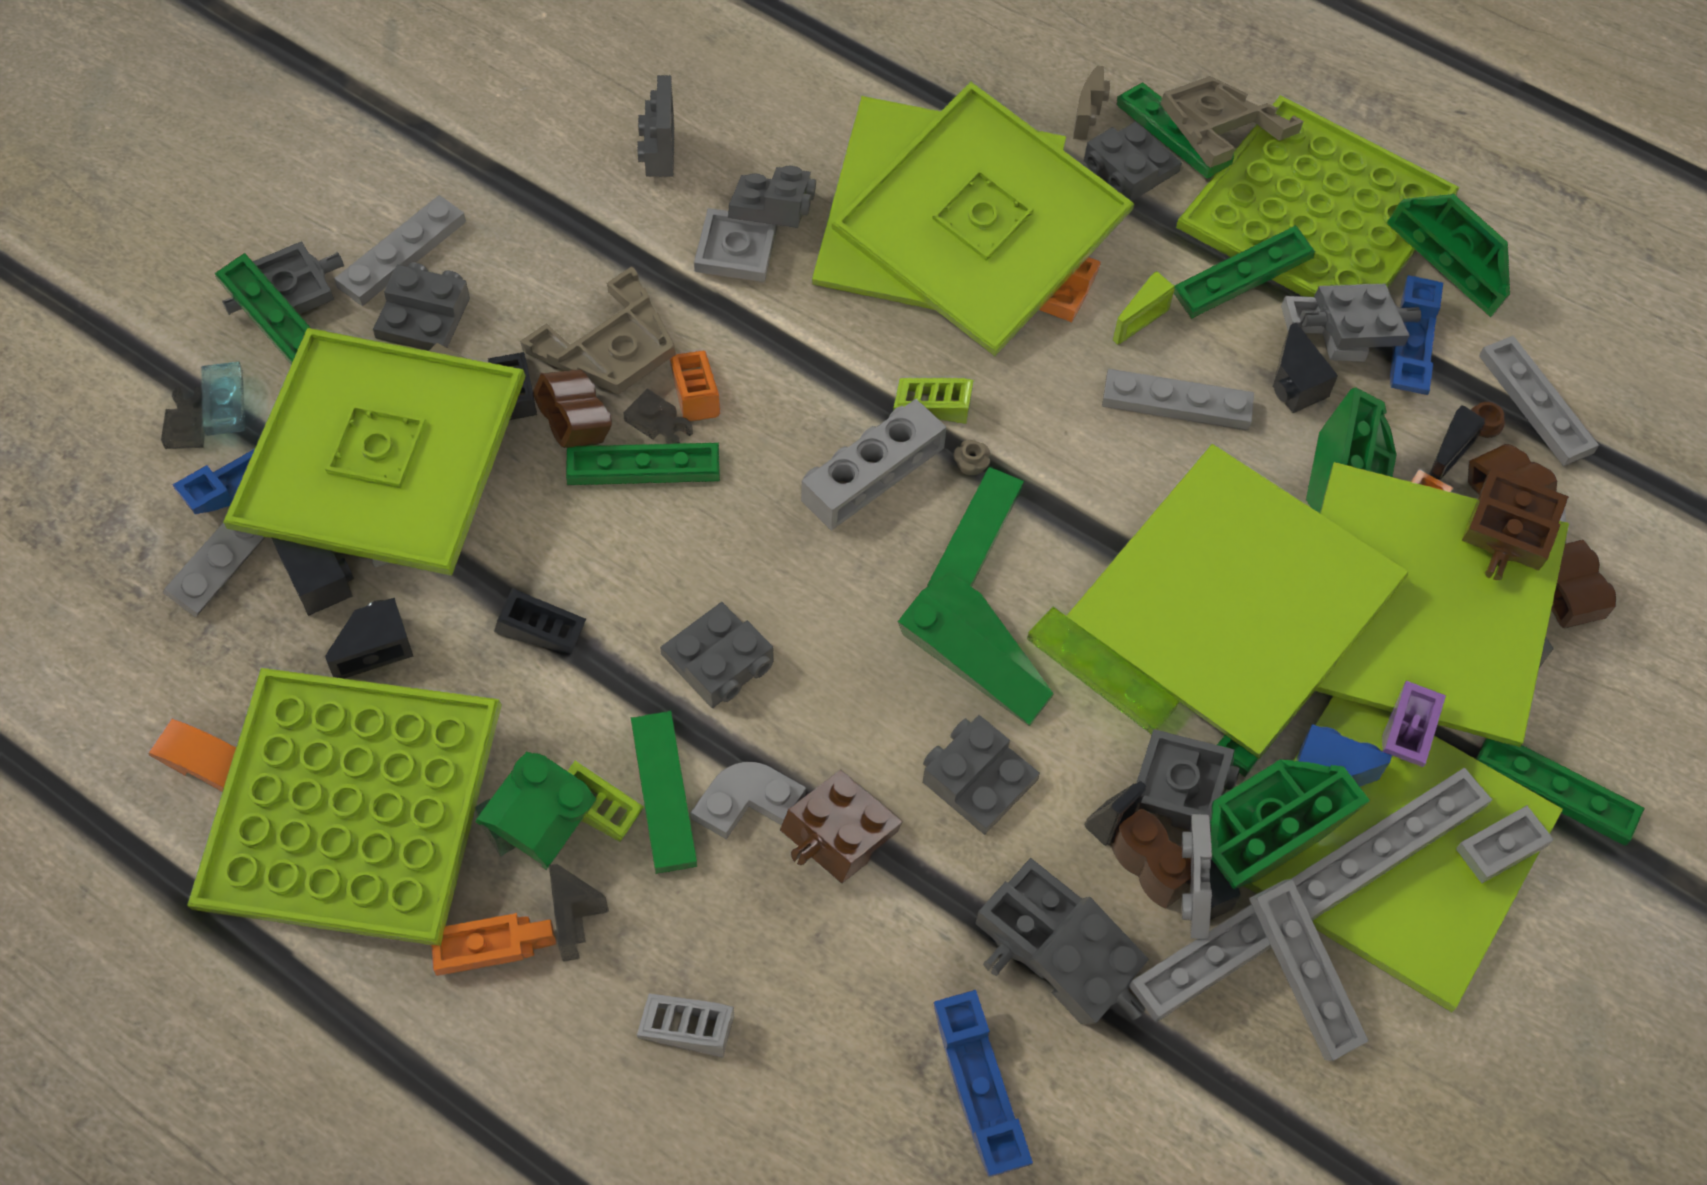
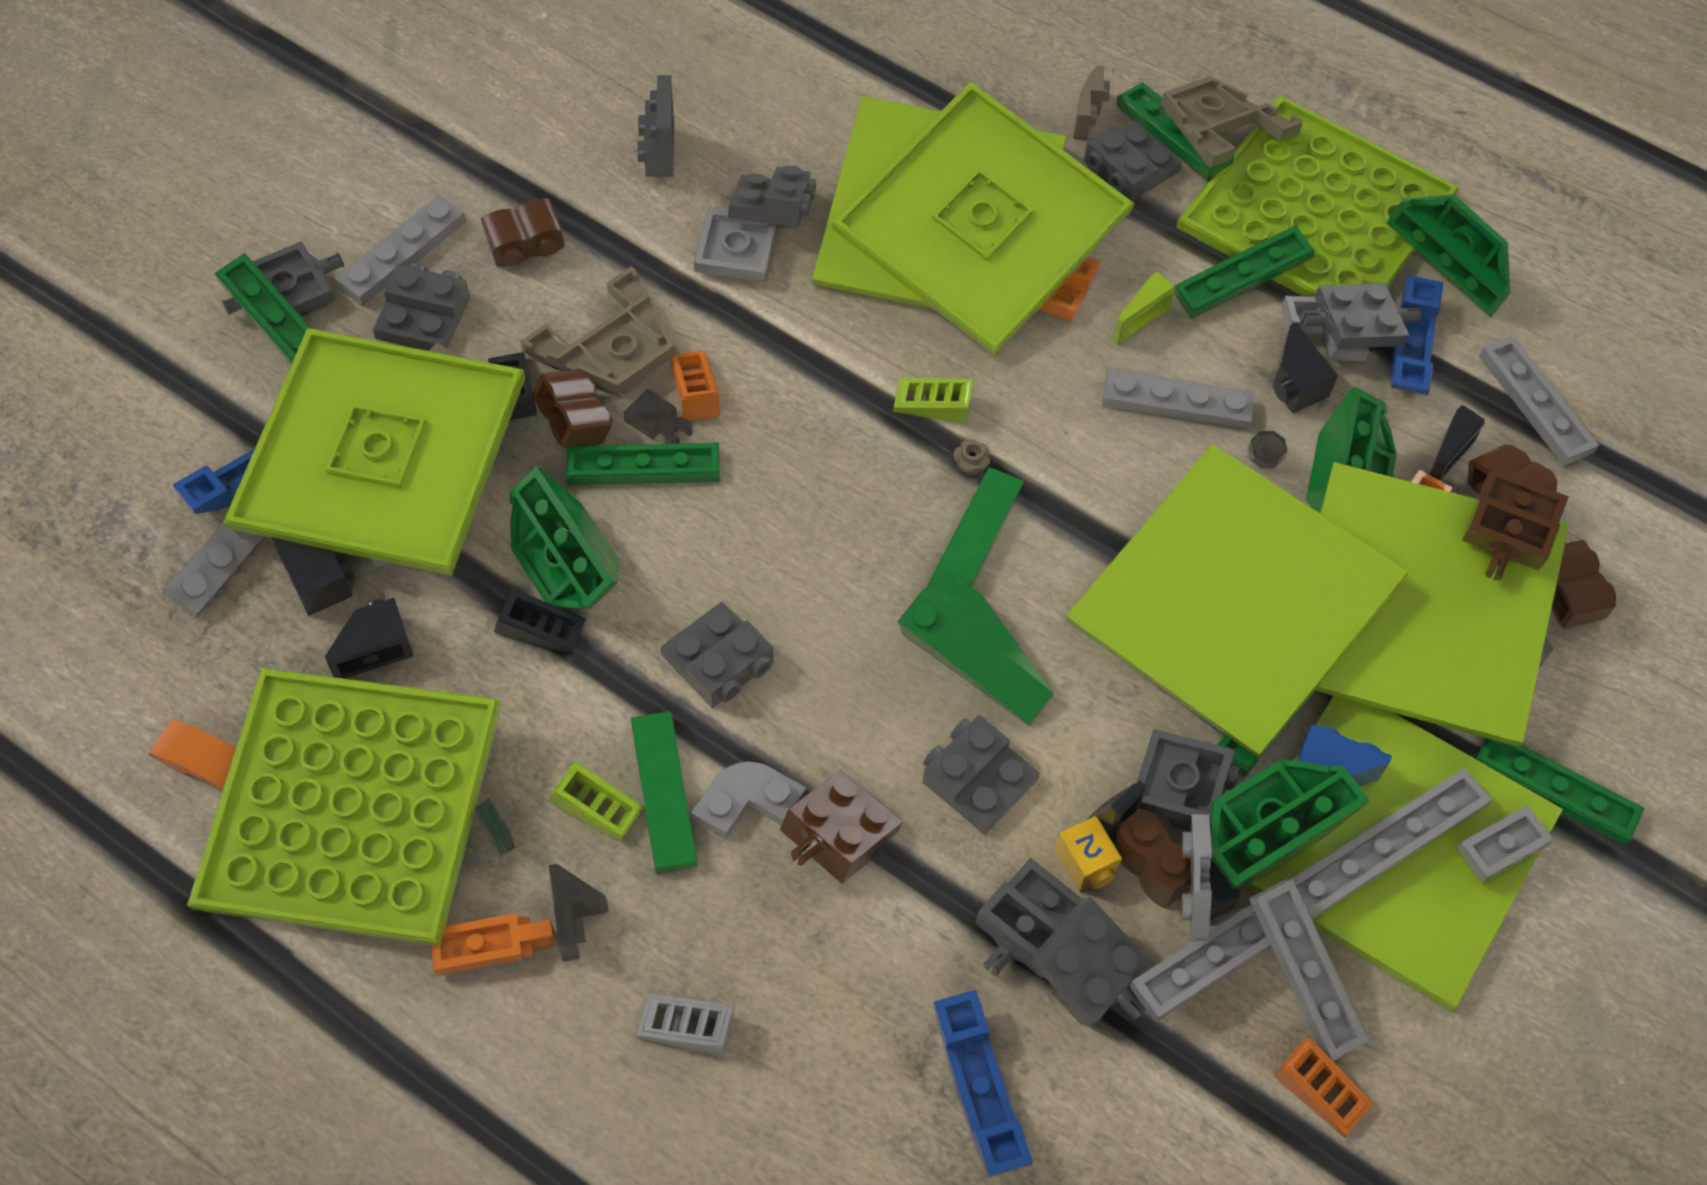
(185, 424): clear smoke plate -> none
(223, 398): clear light blue plate -> none
(523, 232): none -> reddish brown brick
(537, 807): green slope -> none
(560, 544): none -> green wedge
(866, 481): light grey brick -> none
(1088, 854): none -> yellow brick
(1102, 670): clear neon green plate -> none
(1267, 449): none -> clear smoke tile
(1334, 1076): none -> orange slope
(1413, 723): medium lavender slope -> none
(1493, 418): reddish brown plate -> none

